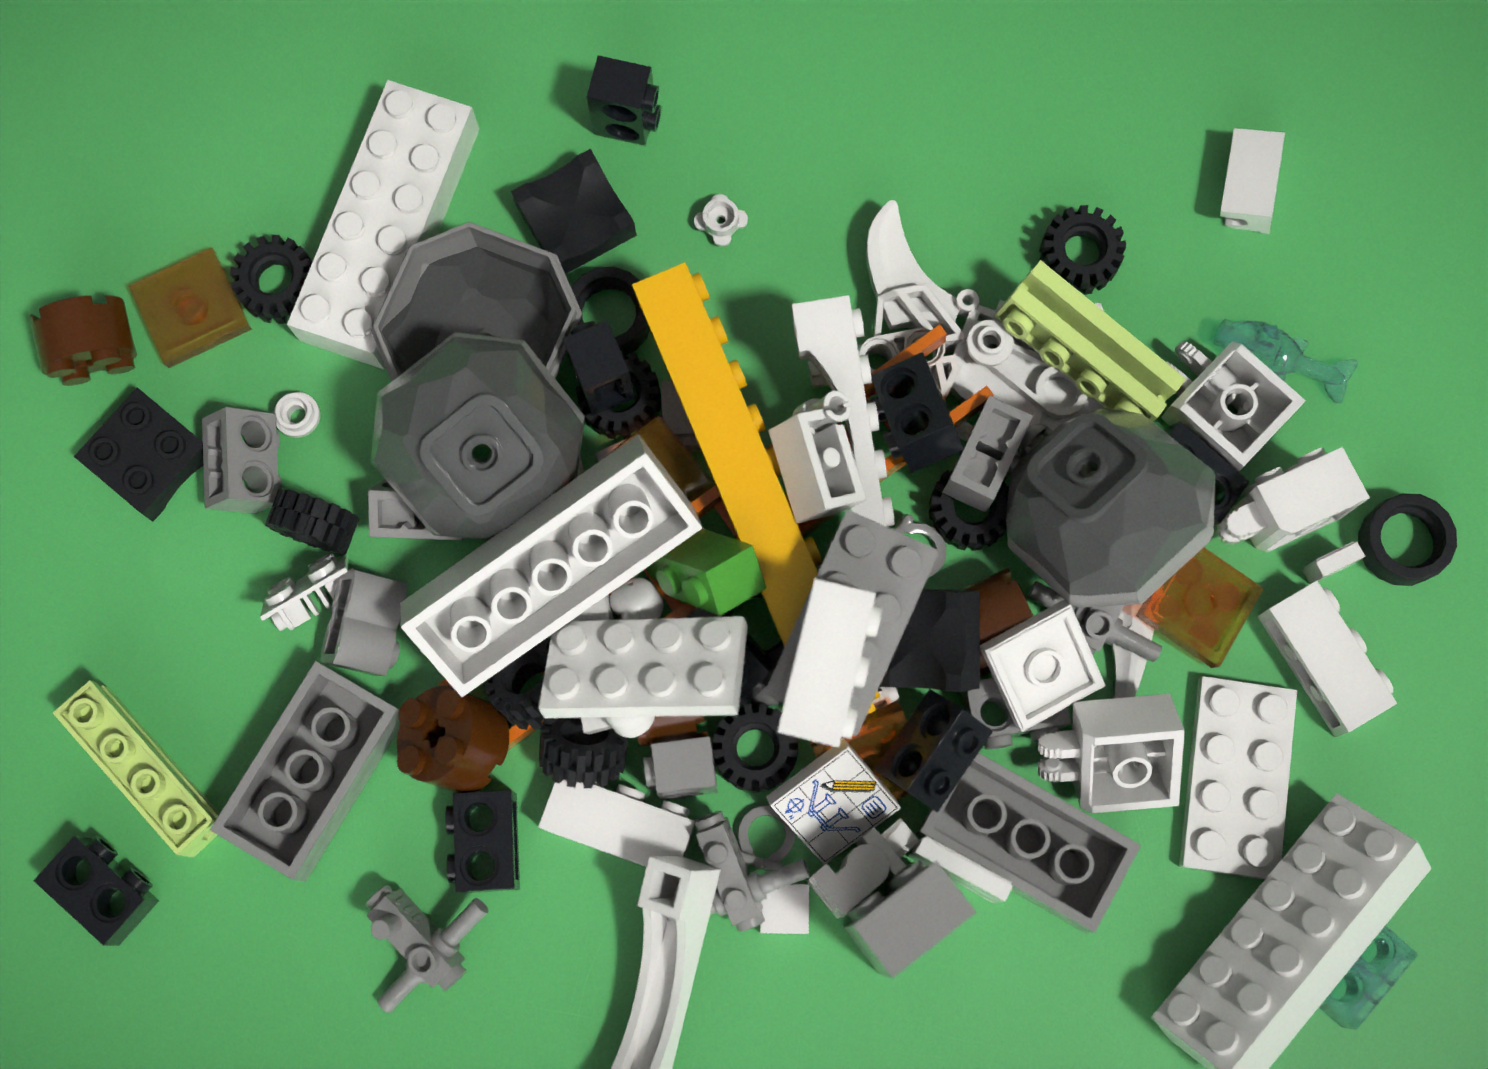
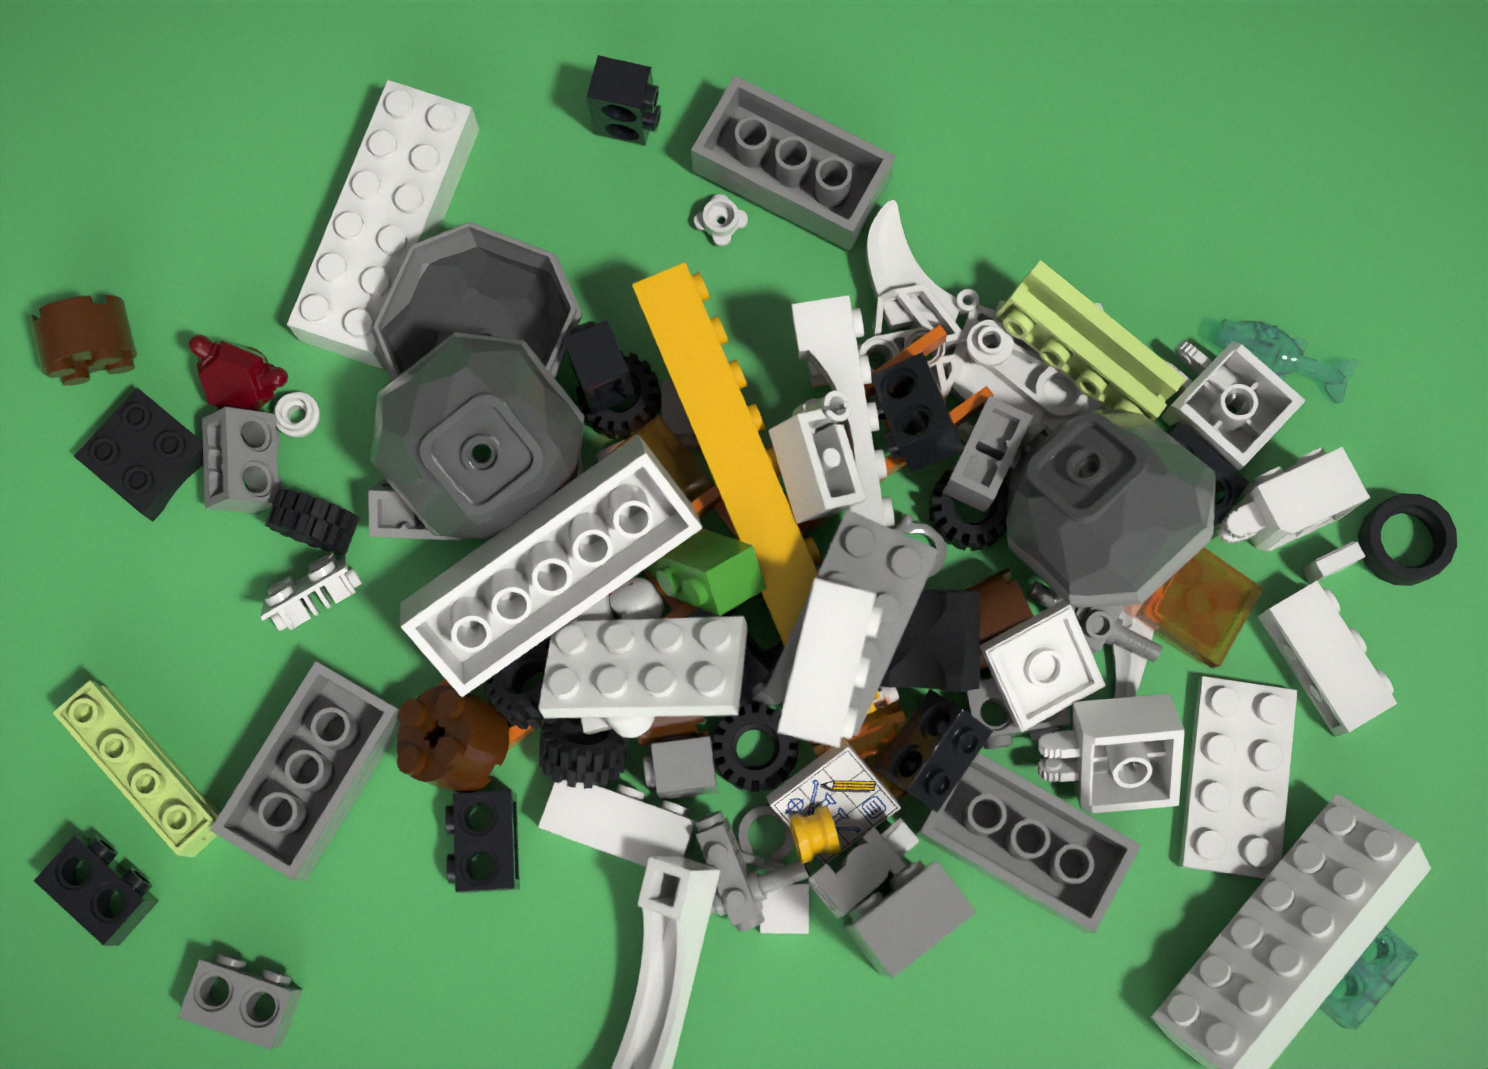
(190, 307): clear orange plate -> none
(235, 374): none -> dark red rock
(239, 1013): none -> light grey brick
(255, 263): black tyre -> none
(364, 624): light grey brick -> none
(429, 951): light grey piece -> none
(575, 212): black brick -> none
(618, 279): black tyre -> none
(792, 163): none -> light grey brick
(814, 834): none -> yellow wheel
(963, 870): white tile -> none
(1094, 227): black tyre -> none
(1252, 179): white hinge -> none

